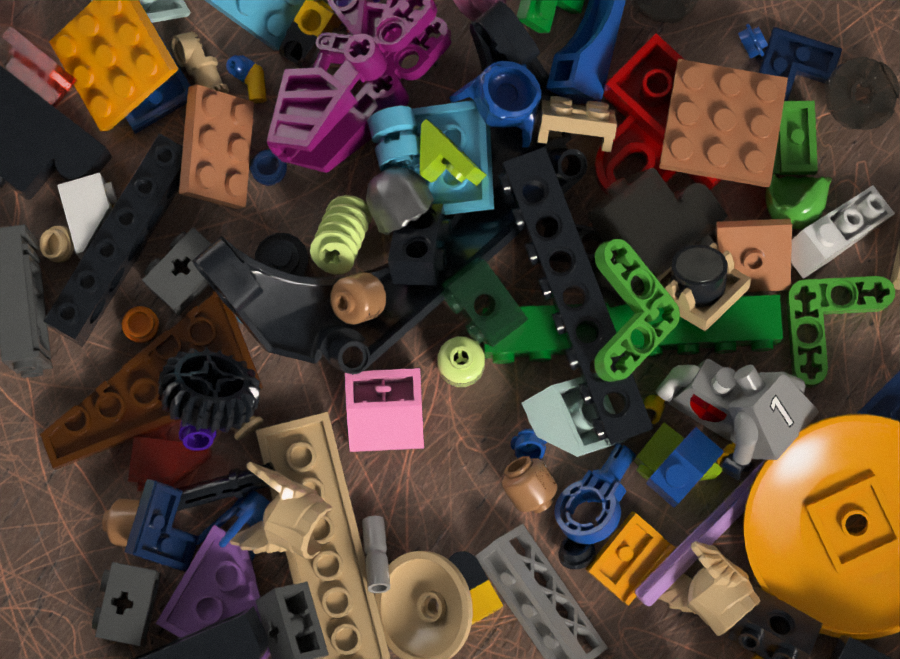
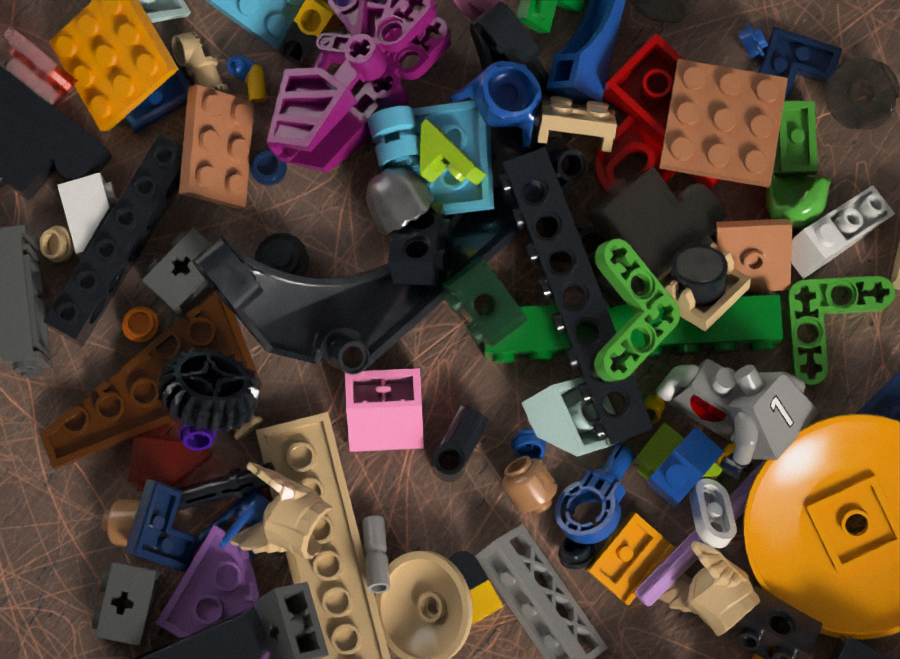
(340, 234): yellowish green piece -> none
(358, 298): medium nougat head -> none
(457, 374): yellowish green head -> none
(459, 441): none -> black piece
(712, 513): none -> white plate

